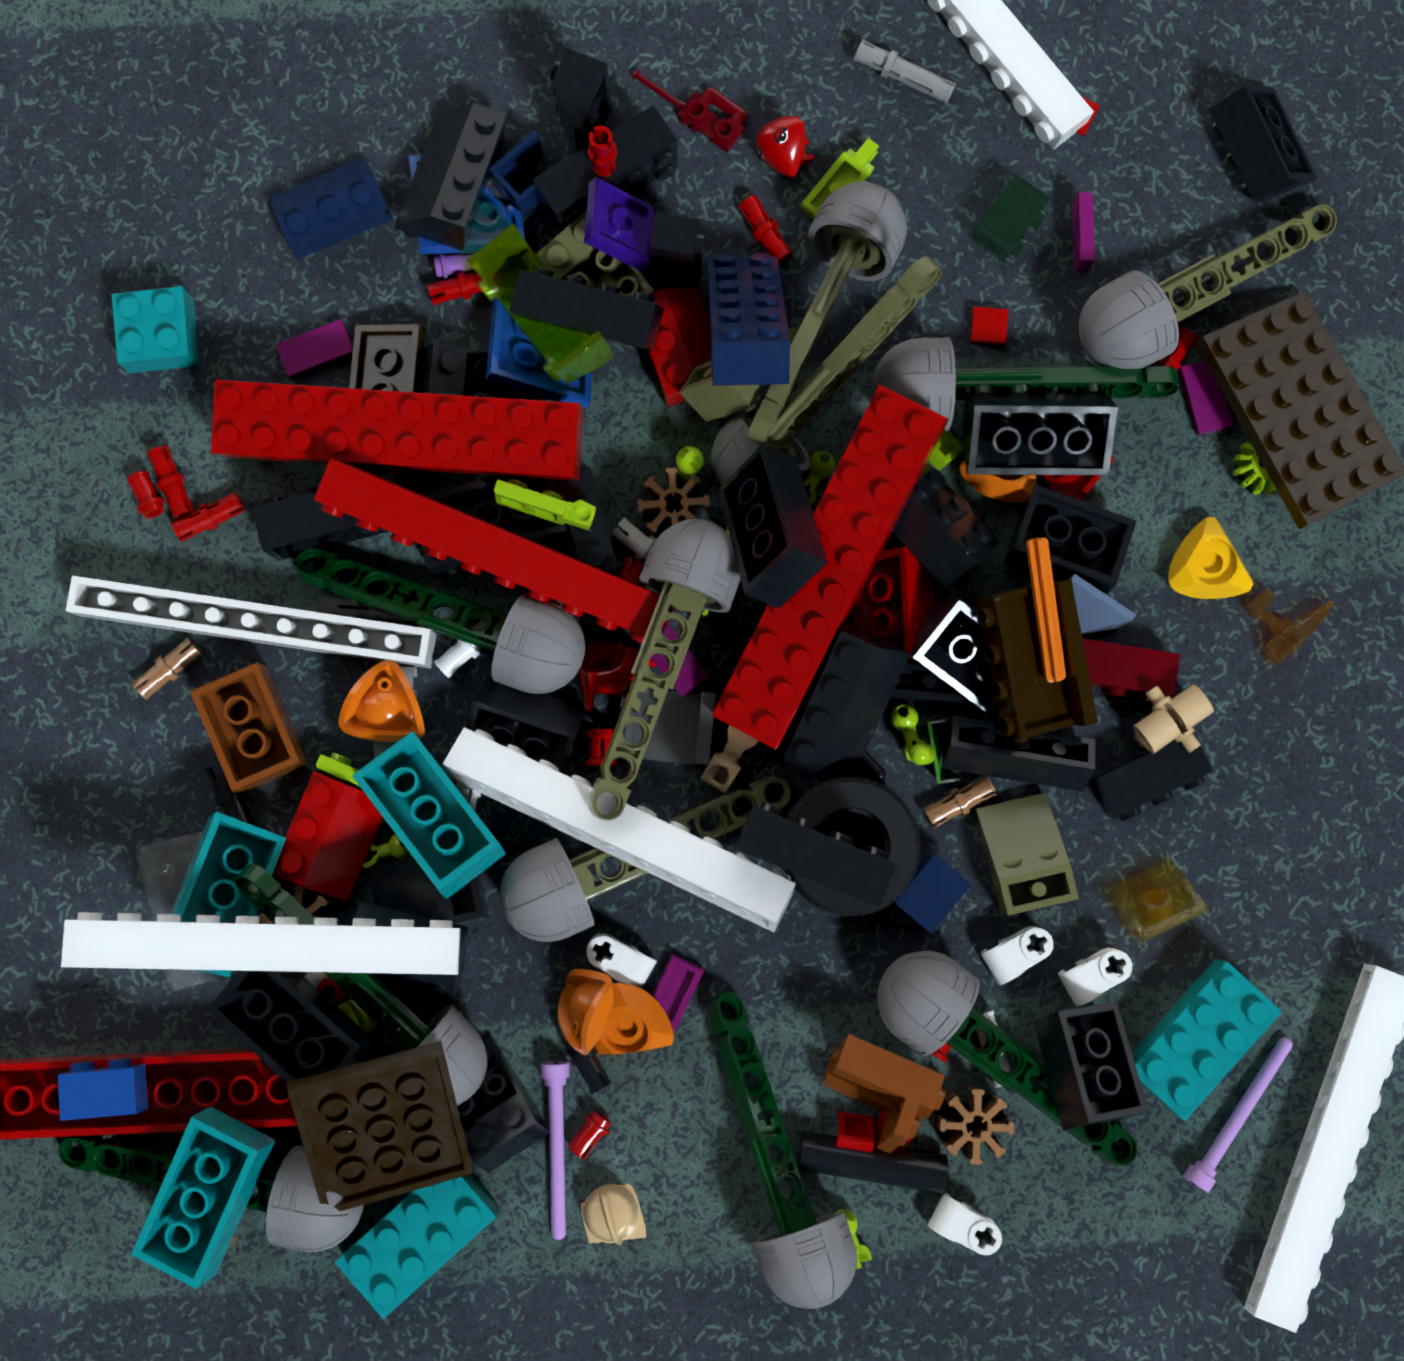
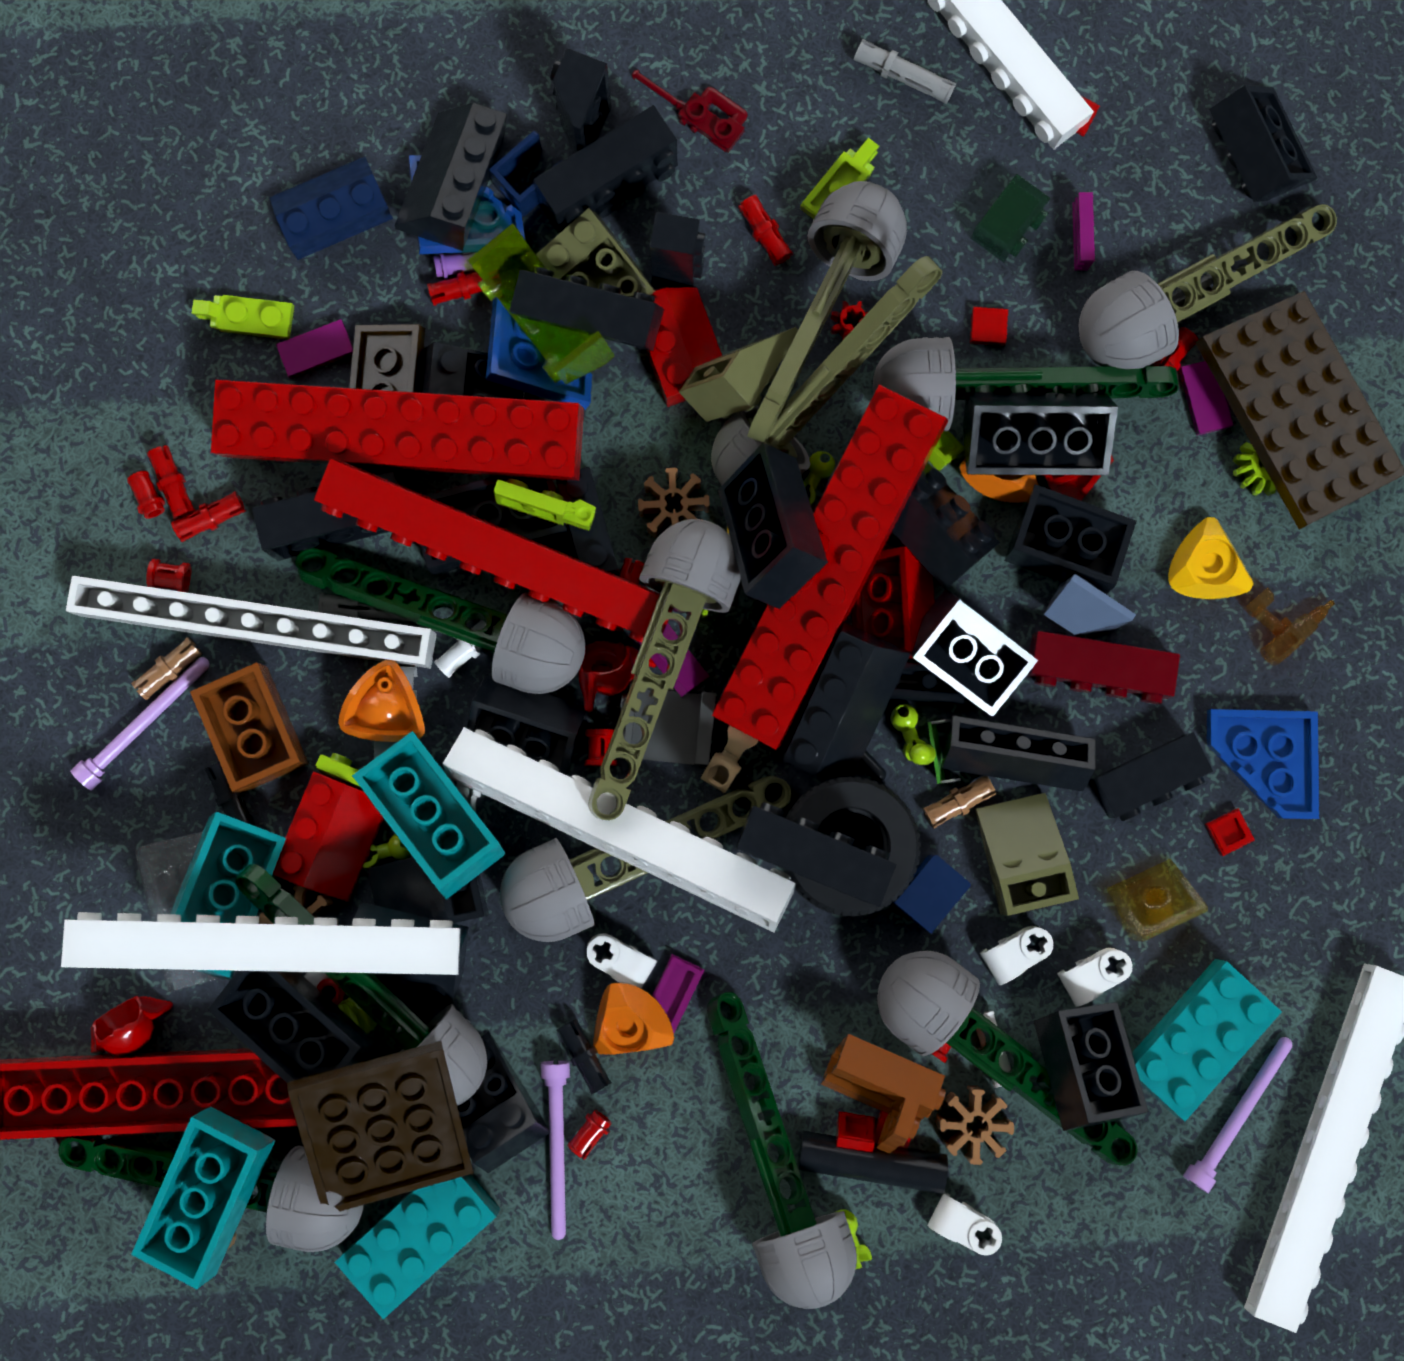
(91, 770): none -> lavender piece
(102, 1090): blue brick -> none
(127, 1025): none -> red piece
(155, 329): teal brick -> none
(168, 575): none -> red bush
(247, 316): none -> lime hinge
(585, 1008): orange hat -> none
(602, 151): red pin -> none
(613, 1215): tan piece -> none
(618, 224): dark purple tile -> none
(636, 540): white pin -> none
(689, 461): lime arm -> none
(747, 321): dark blue brick -> none
(783, 145): red piece -> none
(855, 312): none -> red gear
(1012, 650): dark brown panel -> none
(1046, 609): orange axle -> none
(1172, 719): tan pin -> none
(1229, 832): none -> red tile
(1271, 755): none -> blue plate

